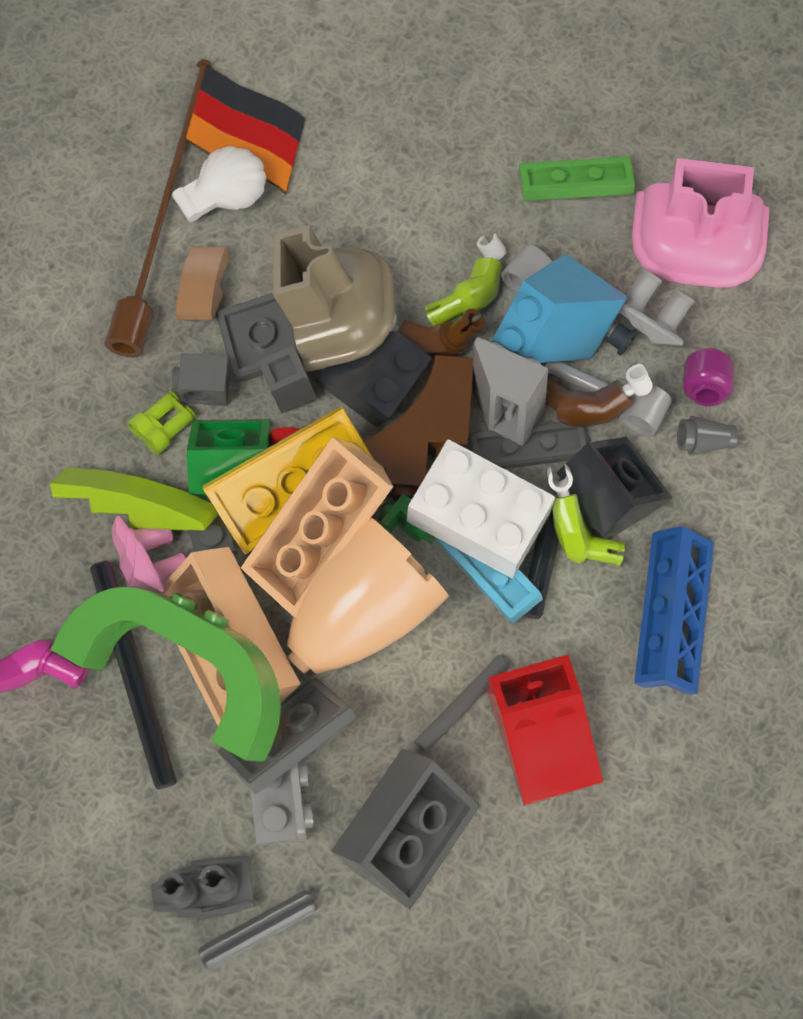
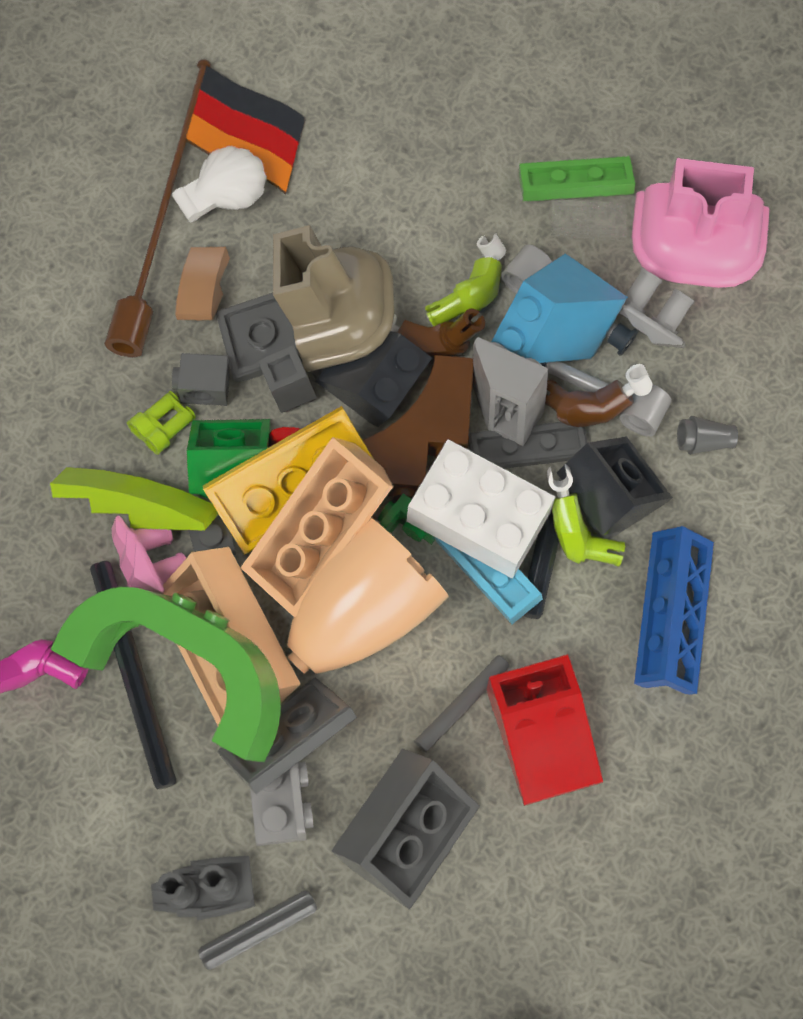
(708, 376): magenta head -> none

